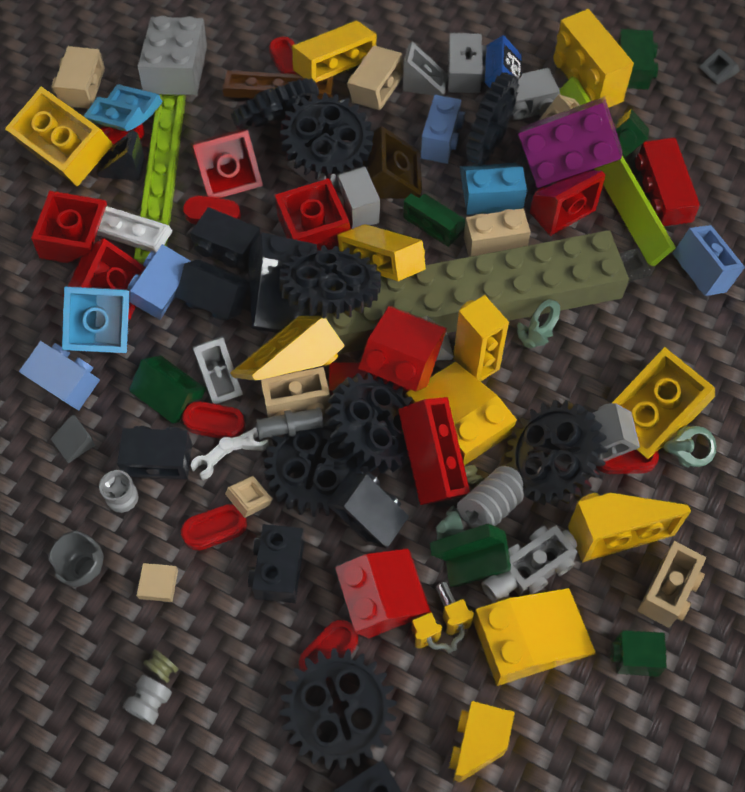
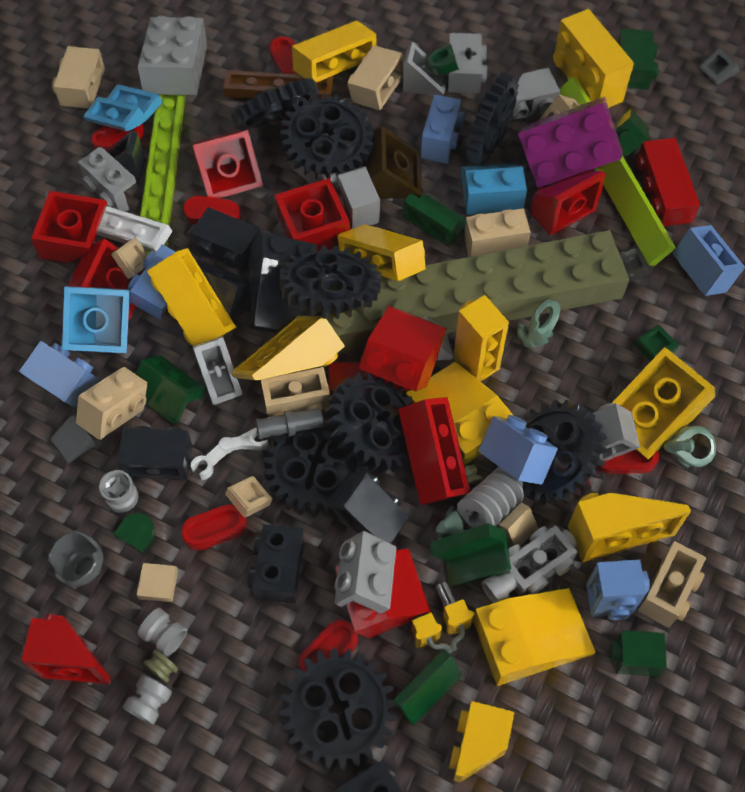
(59, 136): yellow brick -> none
(60, 653): none -> red slope
(106, 178): none -> light grey bracket
(111, 403): none -> tan brick
(130, 257): none -> tan tile
(136, 531): none -> dark green tile
(162, 632): none -> light grey wheel
(190, 298): none -> yellow brick
(213, 420): red tile -> none
(365, 572): none -> light grey bracket
(427, 687): none -> dark green tile
(443, 61): none -> dark green tile
(502, 57): blue piece -> none
(518, 449): none -> medium blue brick
(519, 525): none -> tan tile
(616, 588): none -> medium blue brick
(654, 341): none -> dark green tile

